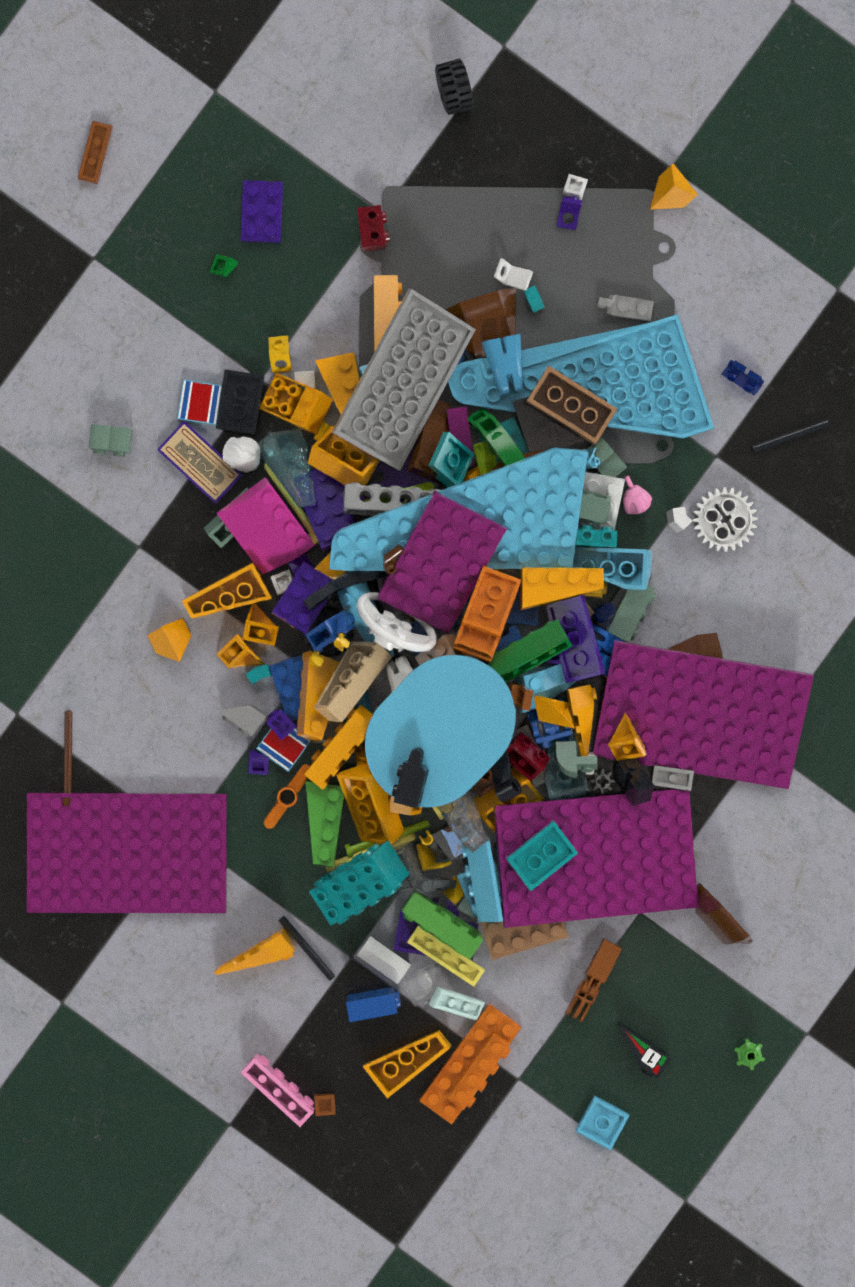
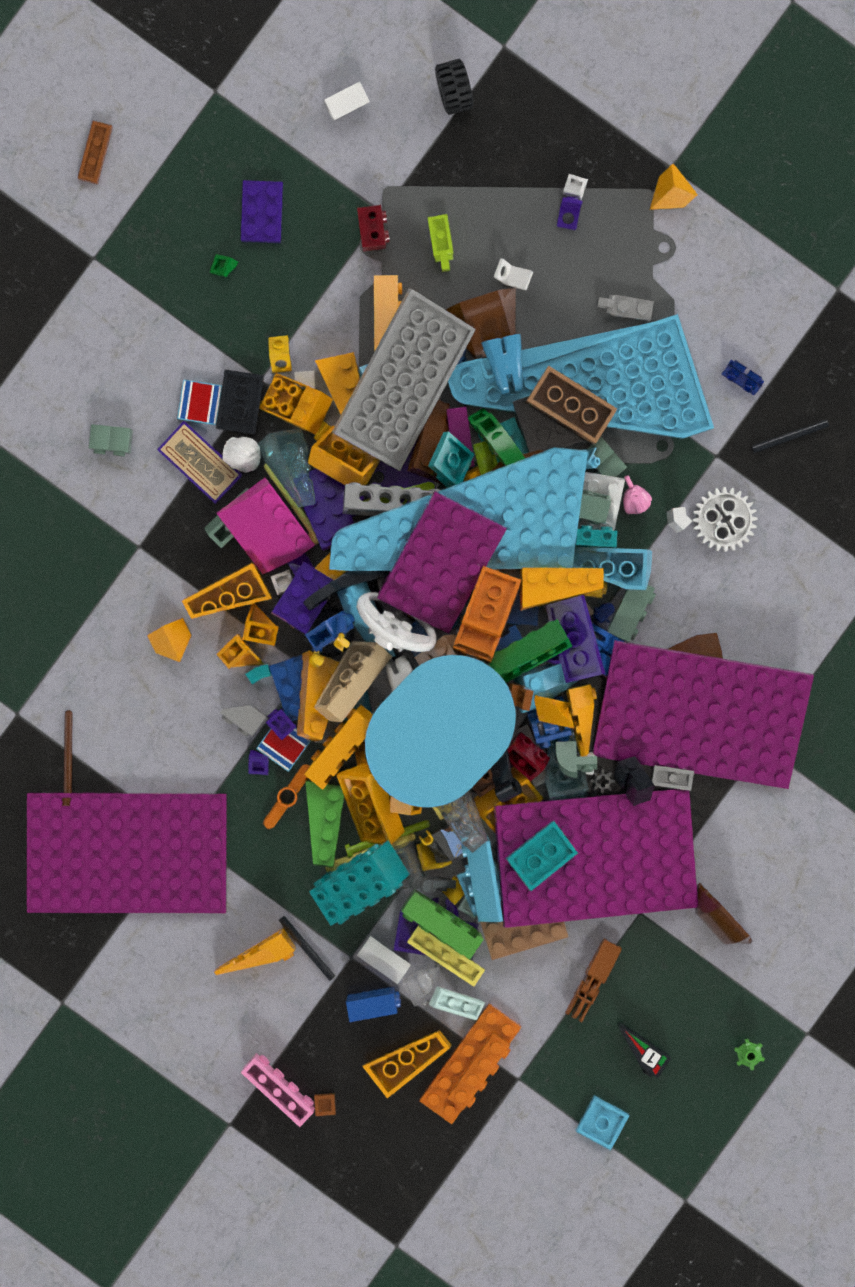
(346, 101): none -> white hinge
(390, 559): reddish brown arm -> none
(411, 780): black hinge -> none
(441, 240): none -> lime hinge
(533, 299): teal piece -> none
(626, 741): light orange slope -> none

